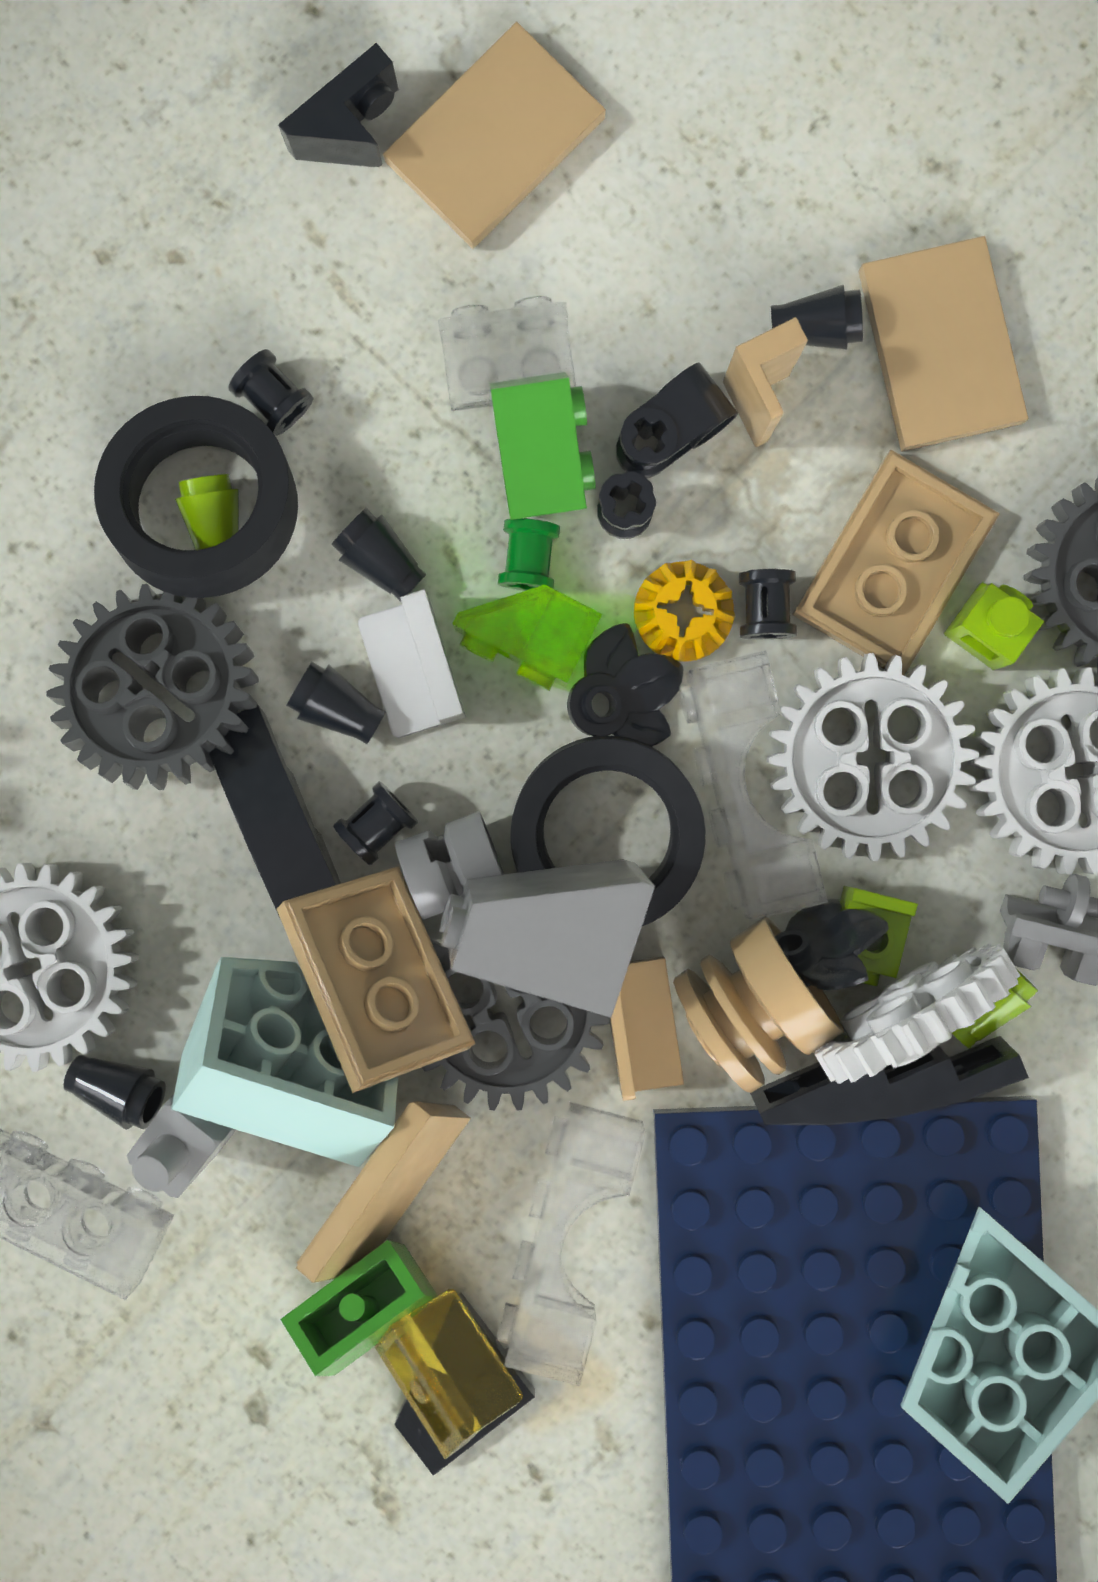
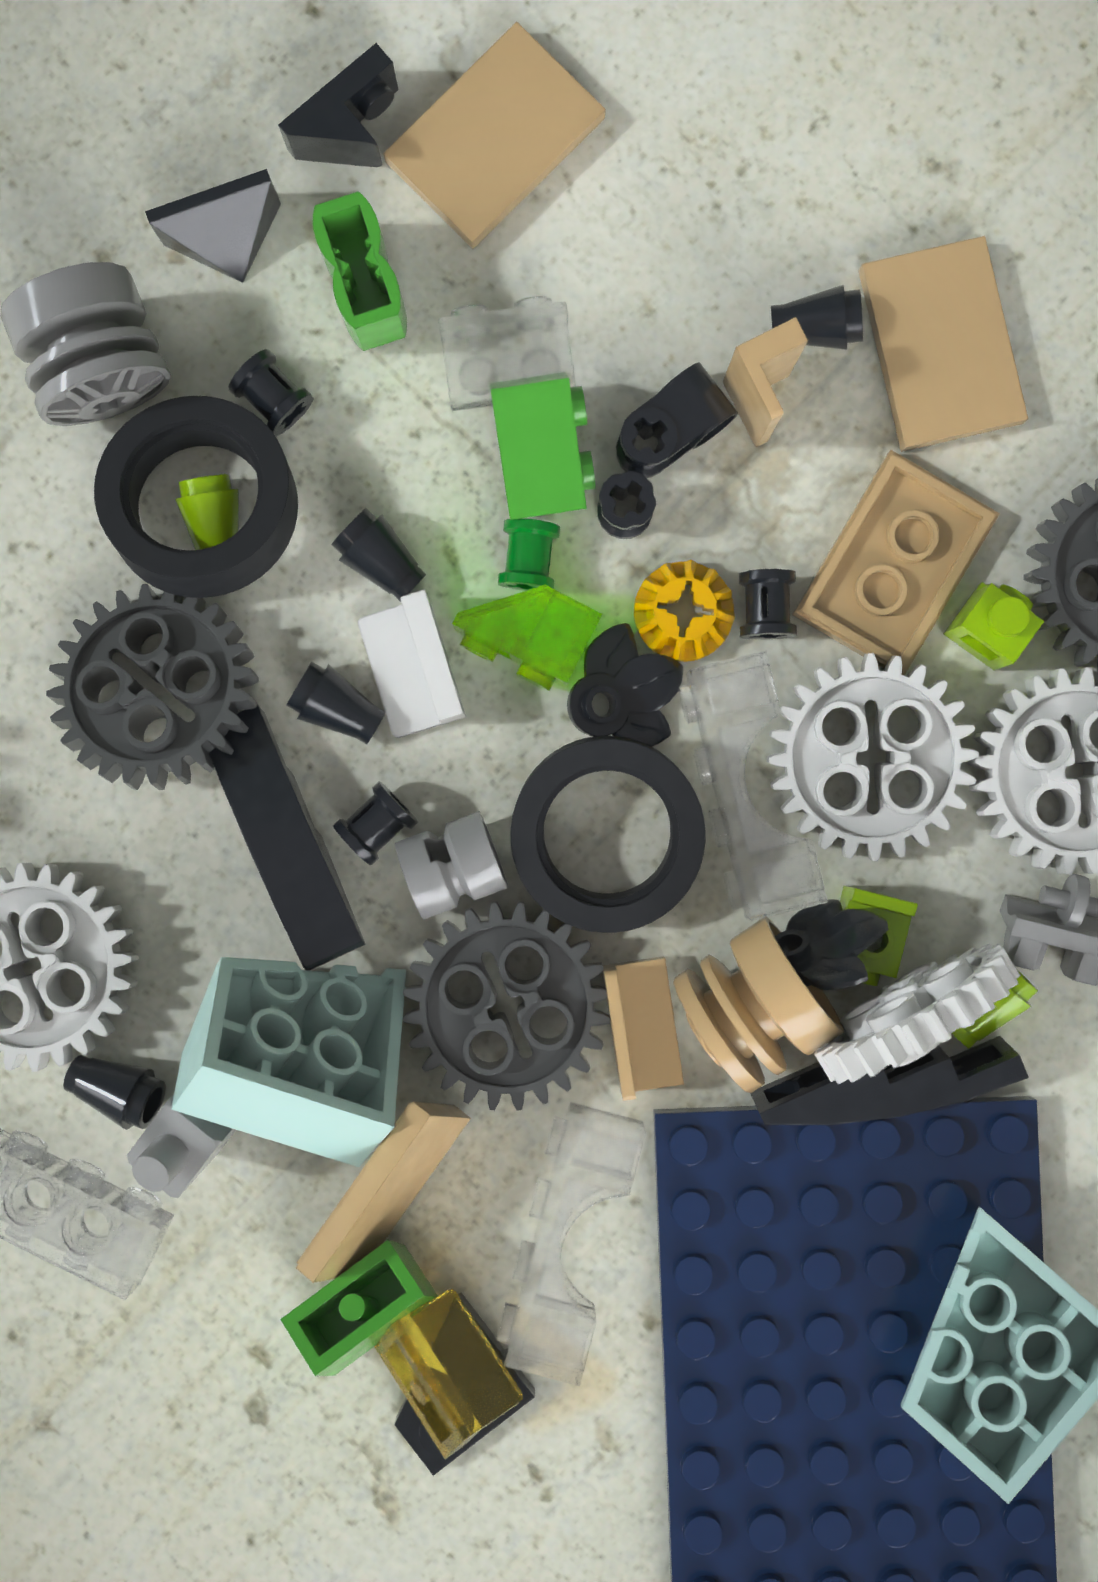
(84, 343): none -> light grey wheel
(220, 224): none -> slope
(360, 271): none -> bright green brick
(375, 978): tan tile -> none
(551, 930): light grey slope -> none

